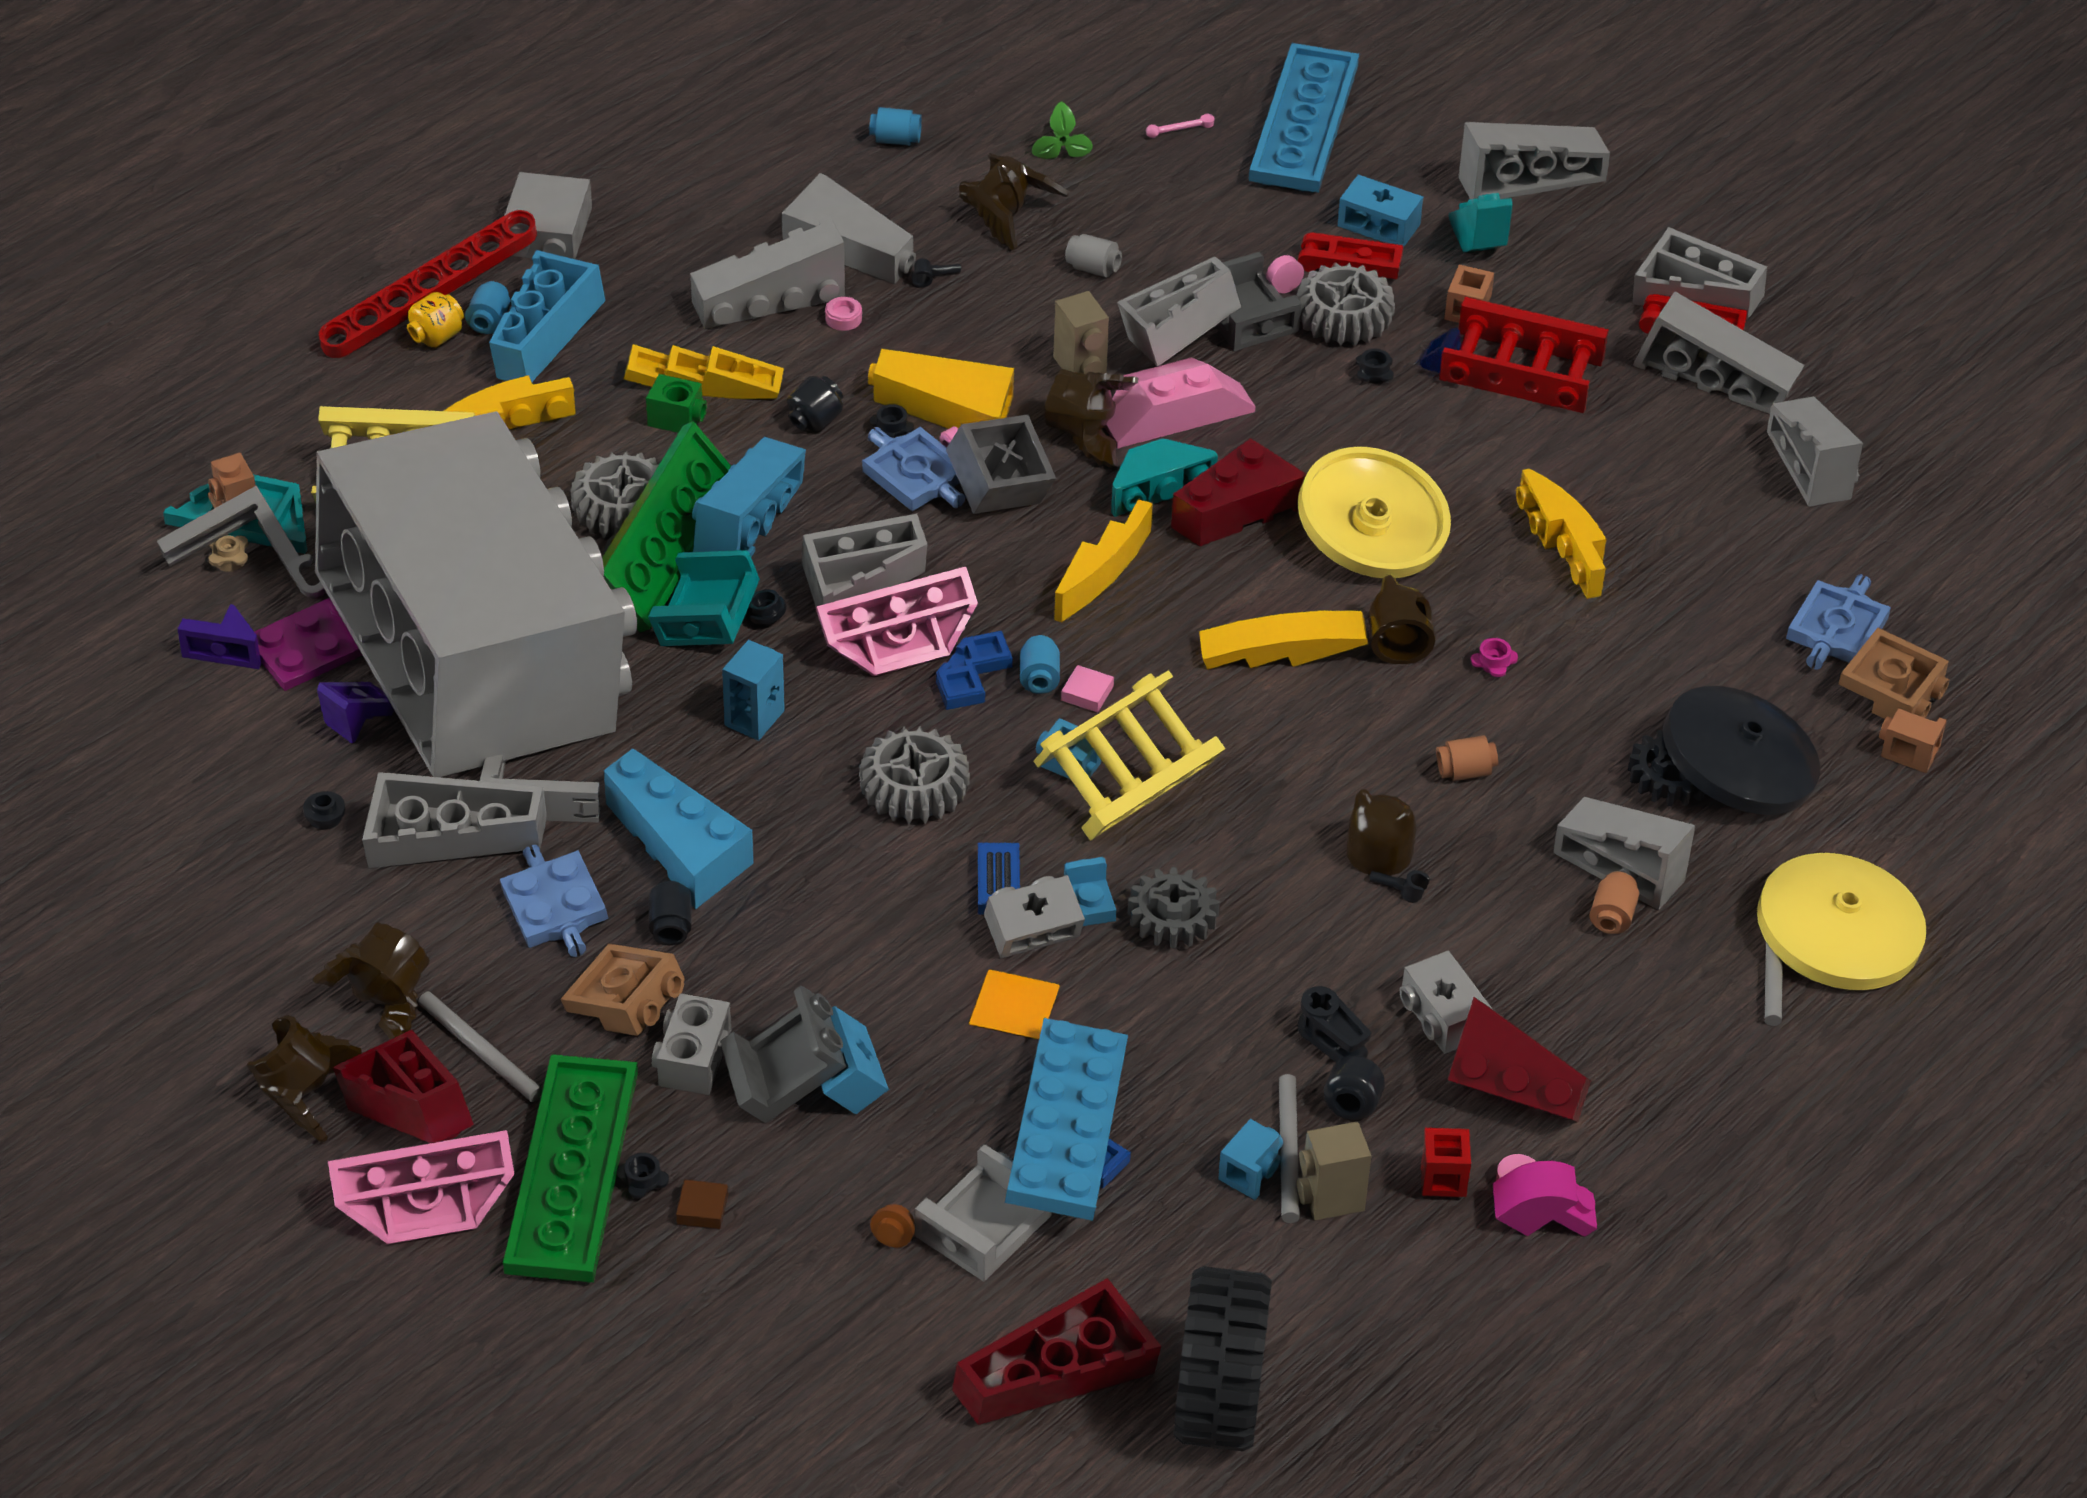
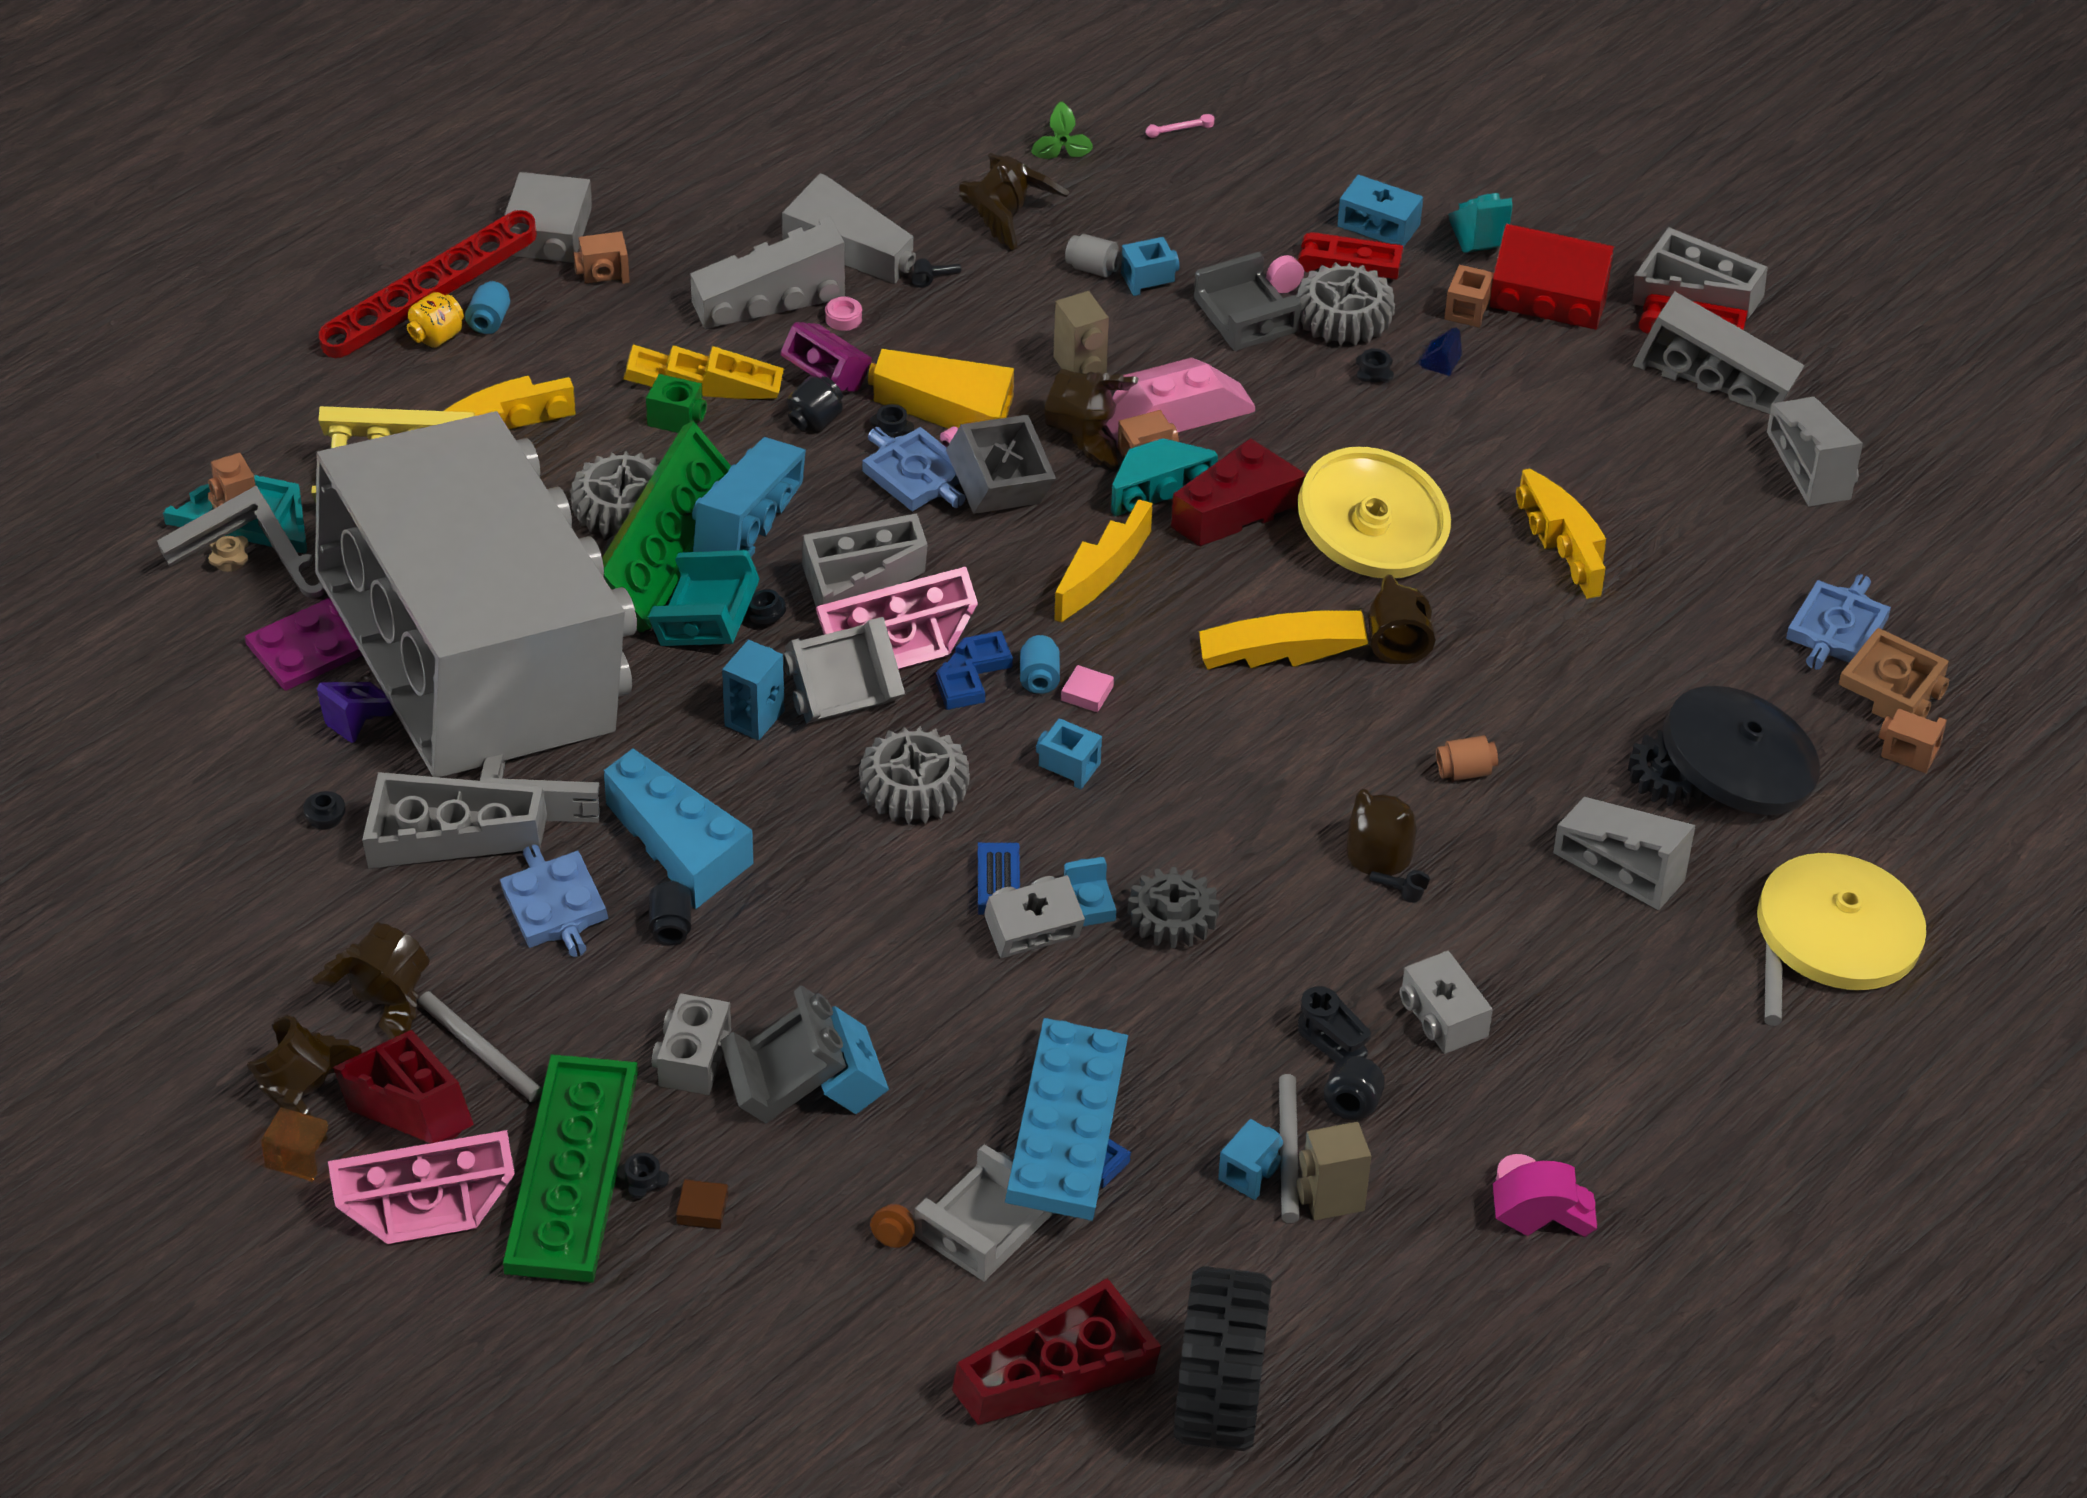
(224, 643): dark purple slope -> none
(292, 1143): none -> clear orange panel
(545, 314): dark azure wedge -> none
(602, 258): none -> nougat brick
(625, 988): medium nougat plate -> none
(826, 355): none -> magenta brick
(843, 671): none -> light grey panel
(895, 126): dark azure brick -> none
(1014, 1004): light orange sticker -> none
(1134, 792): light yellow fence -> none
(1144, 429): none -> nougat brick
(1148, 264): none -> dark azure brick
(1179, 309): light grey wedge -> none
(1304, 117): dark azure plate -> none
(1445, 1162): red brick -> none
(1494, 656): dark pink plate -> none
(1513, 1066): dark red wedge -> none
(1529, 158): light grey wedge -> none
(1529, 331): red fence -> none
(1551, 276): none -> red slope
(1614, 903): nougat brick -> none

